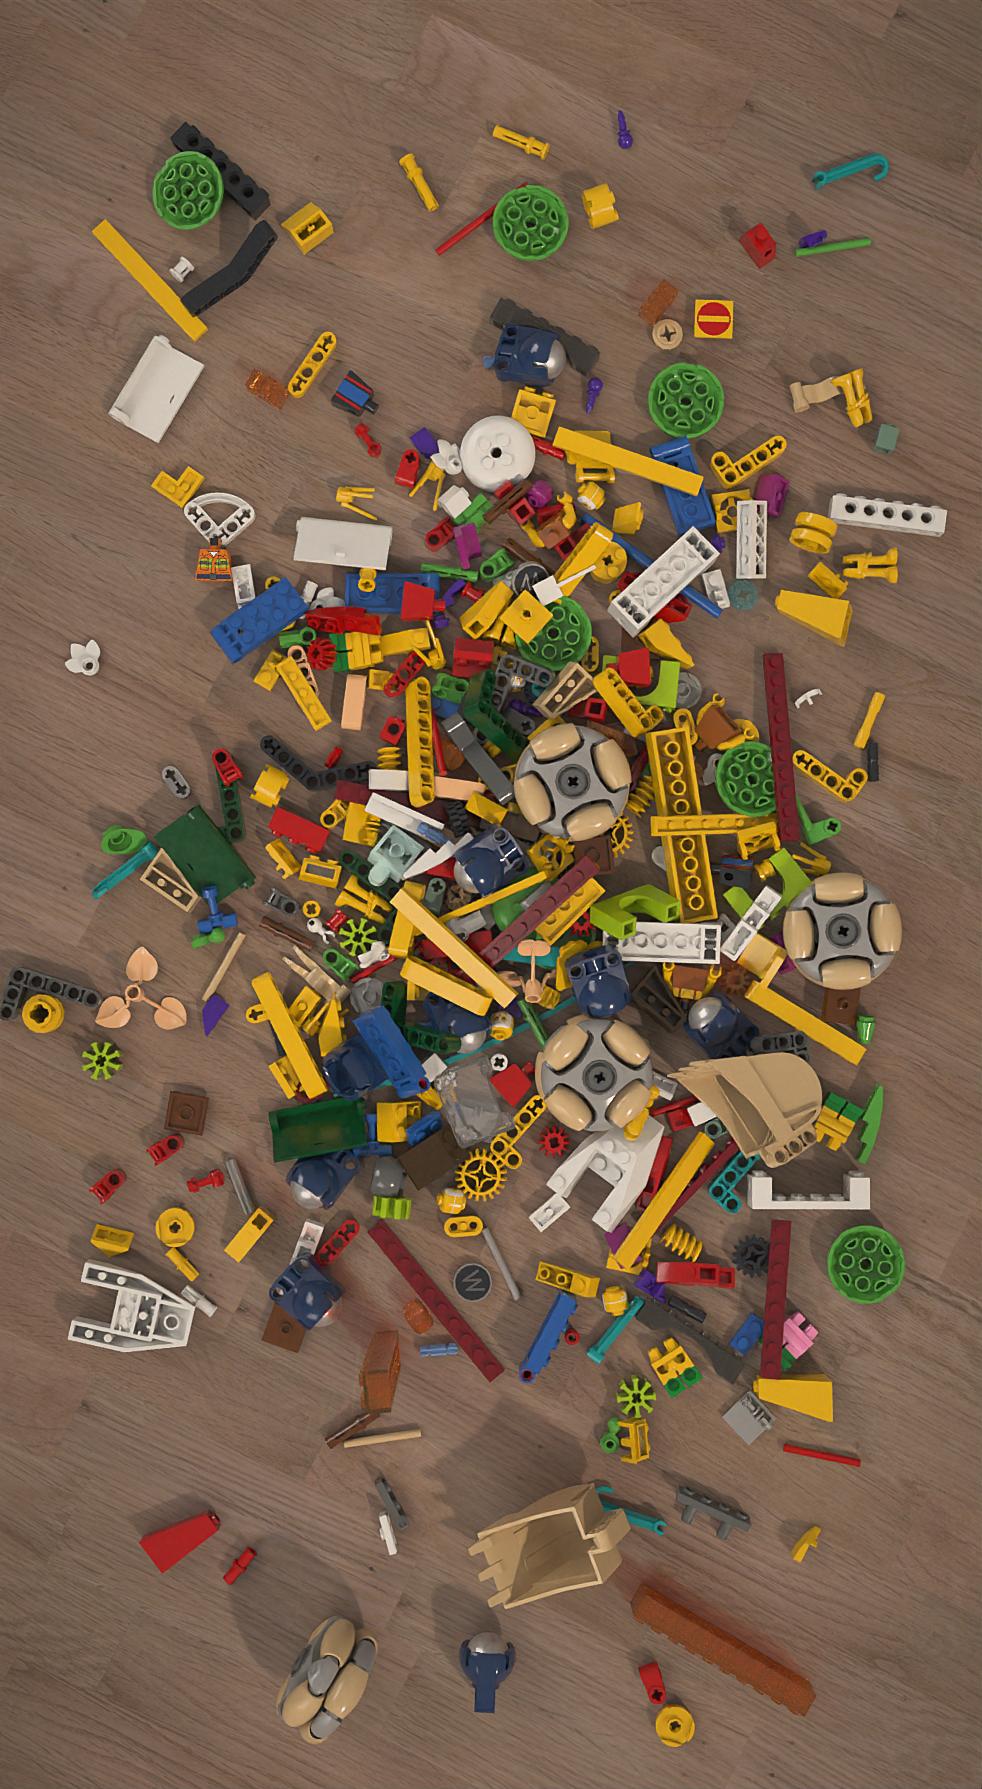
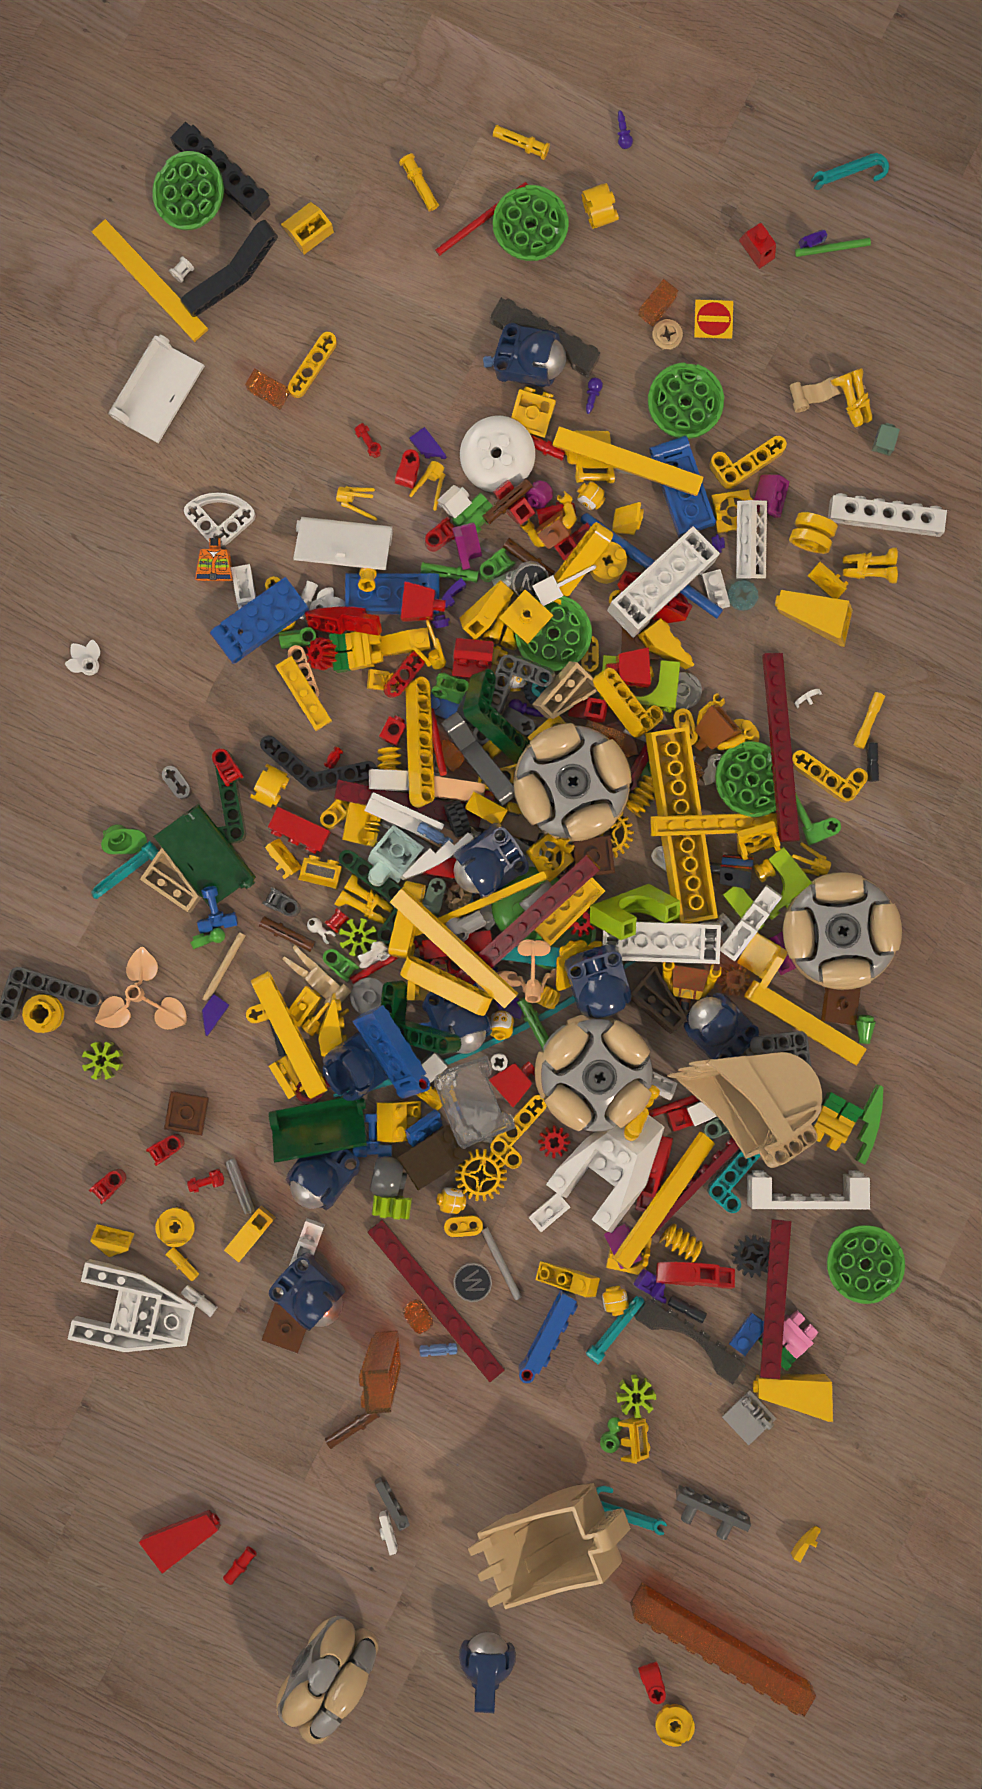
(181, 490): yellow plate -> none
(268, 673): yellow plate -> none
(317, 908): yellow bush -> none
(324, 1249): red beam -> none
(354, 396): torso -> none
(354, 702): light nougat beam -> none
(382, 1438): tan bar -> none
(448, 457): white plate -> none
(472, 592): red bush -> none
(571, 1341): red pin -> none
(671, 1361): yellow hips -> none
(821, 1455): red bar -> none

